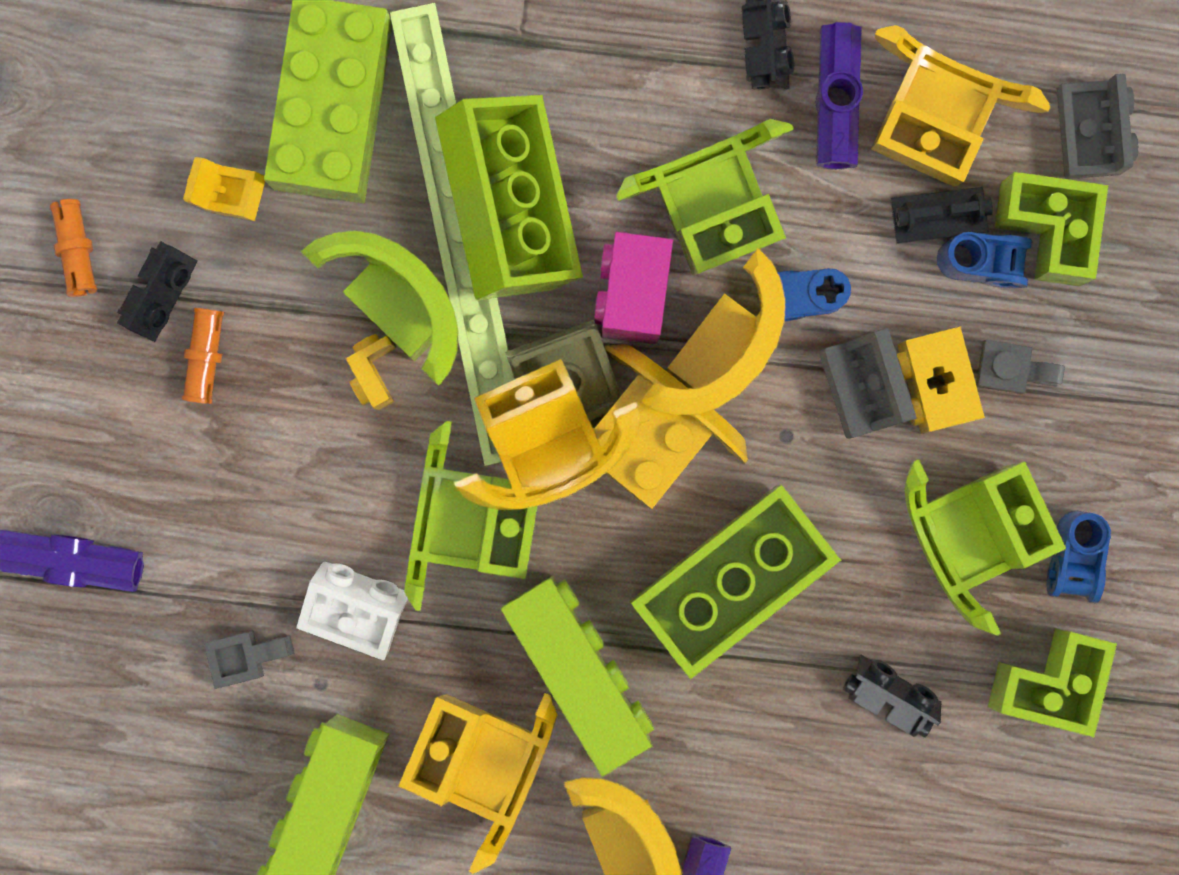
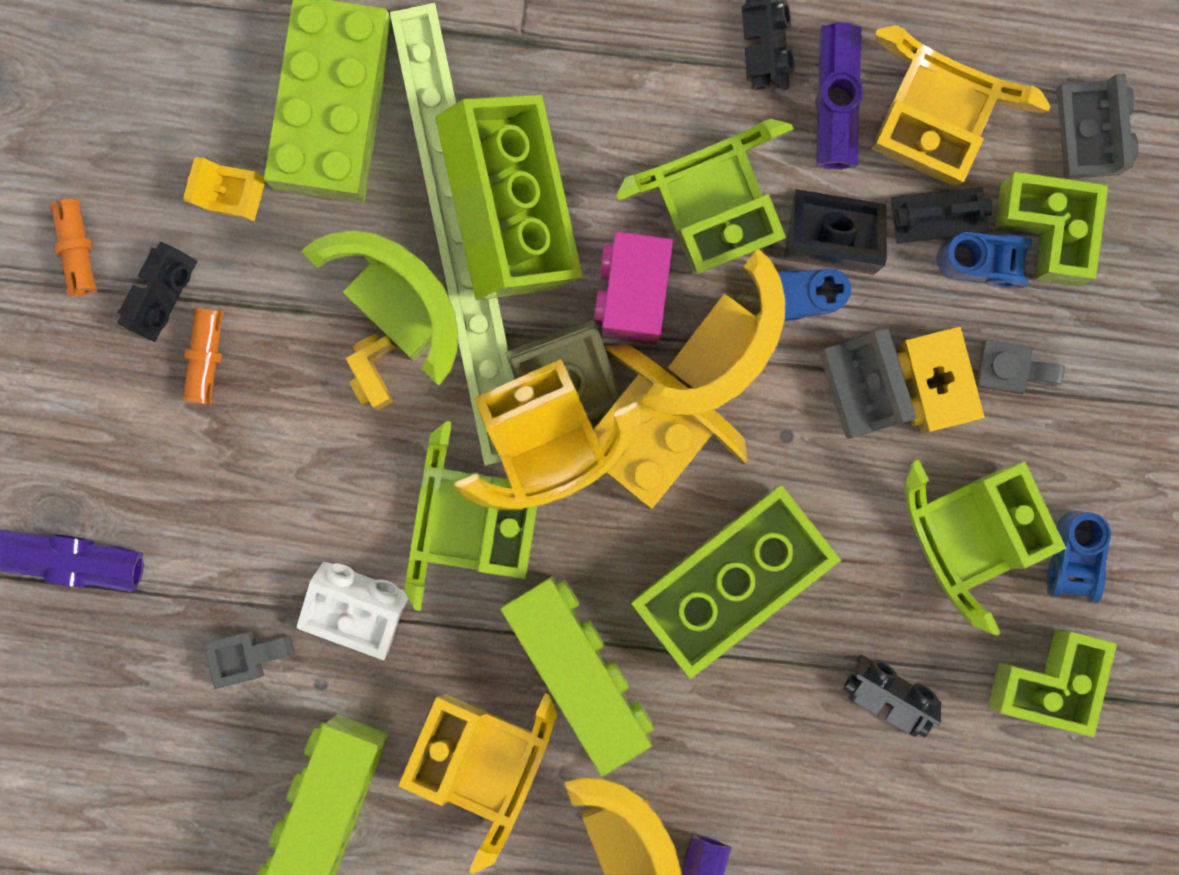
(837, 232): none -> black slope

